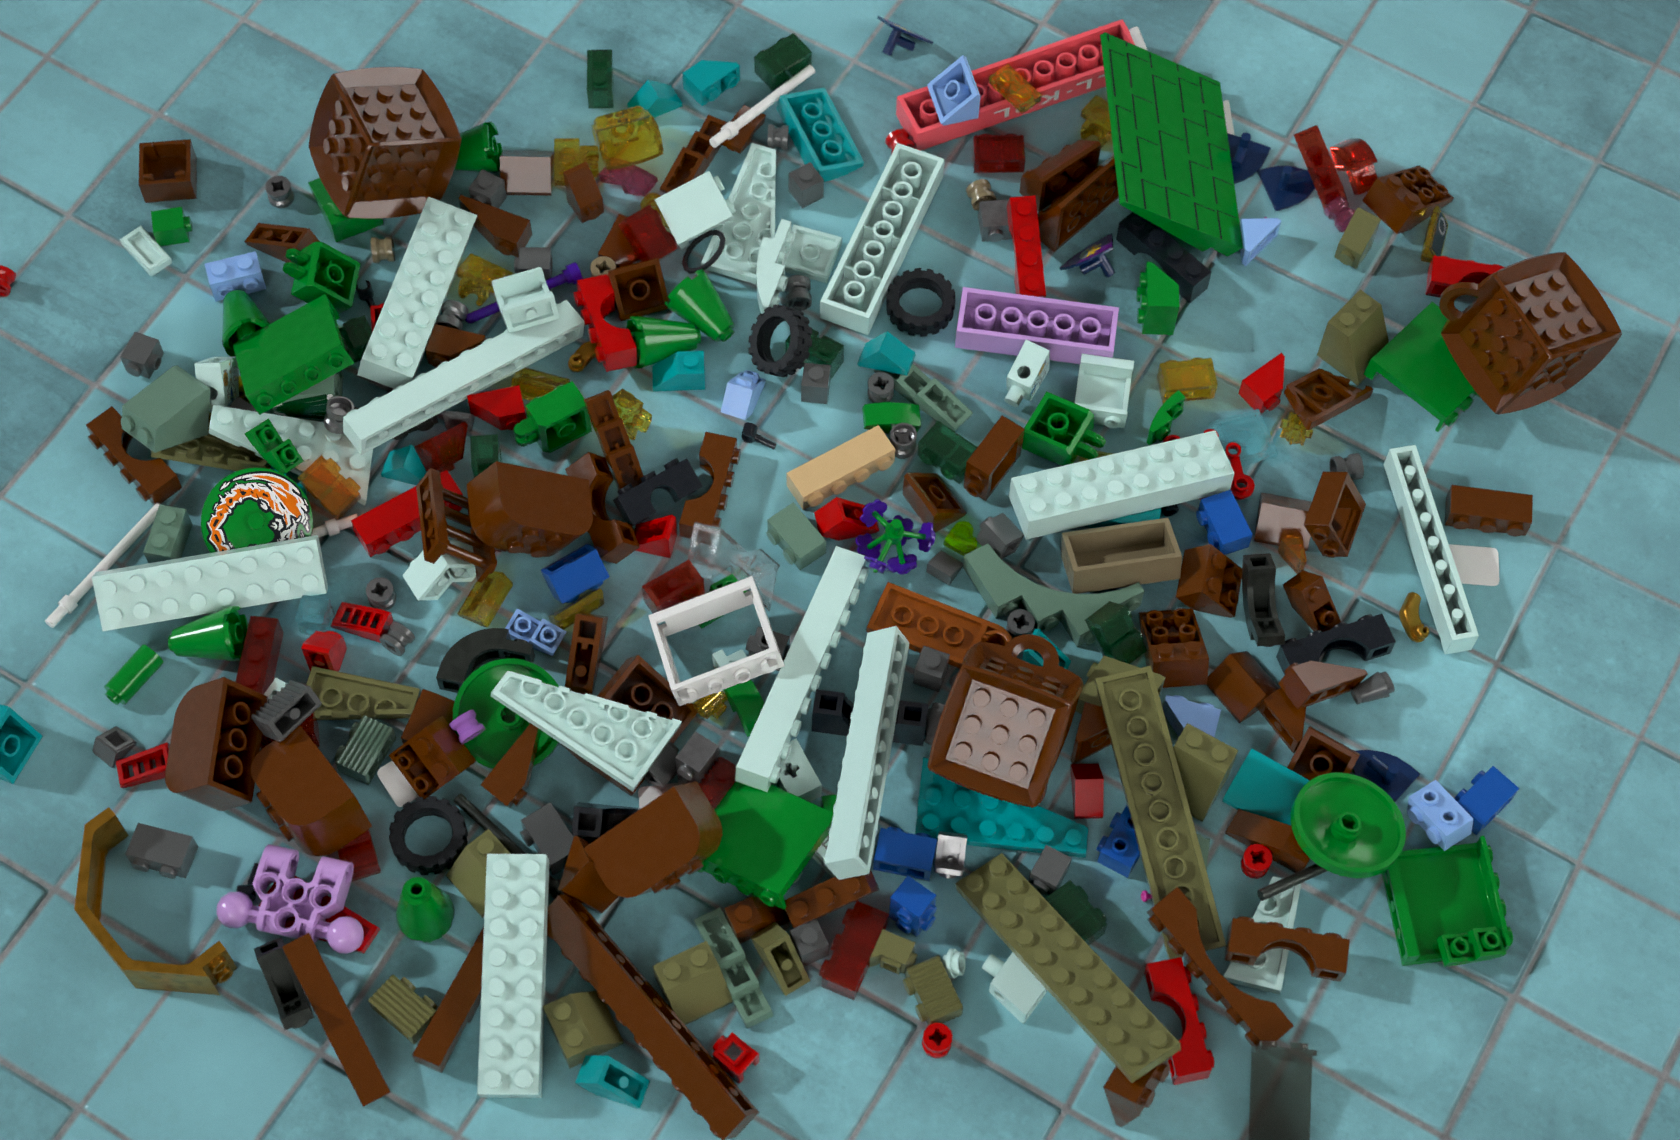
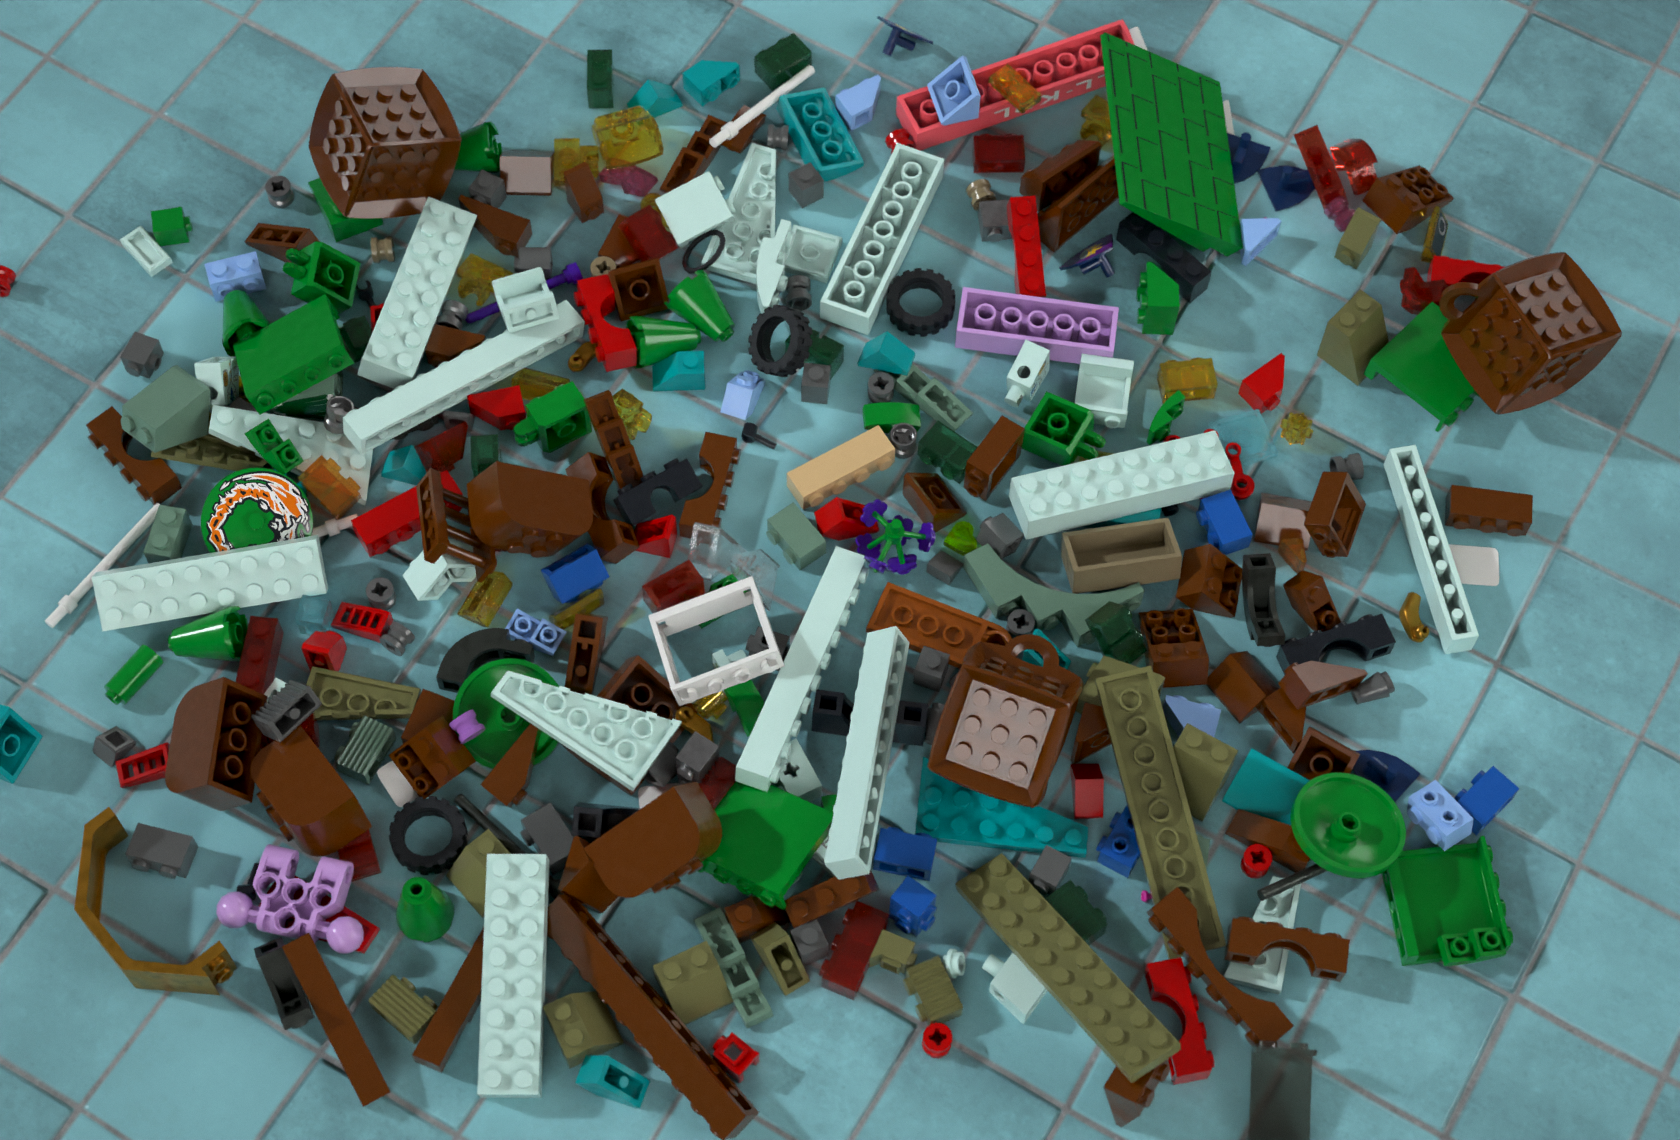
(167, 171): reddish brown container -> none
(693, 722): none -> pearl gold arm
(859, 102): none -> light blue slope
(950, 854): flat silver bracket -> none
(1323, 396): reddish brown wing -> none
(1417, 293): none -> clear red brick

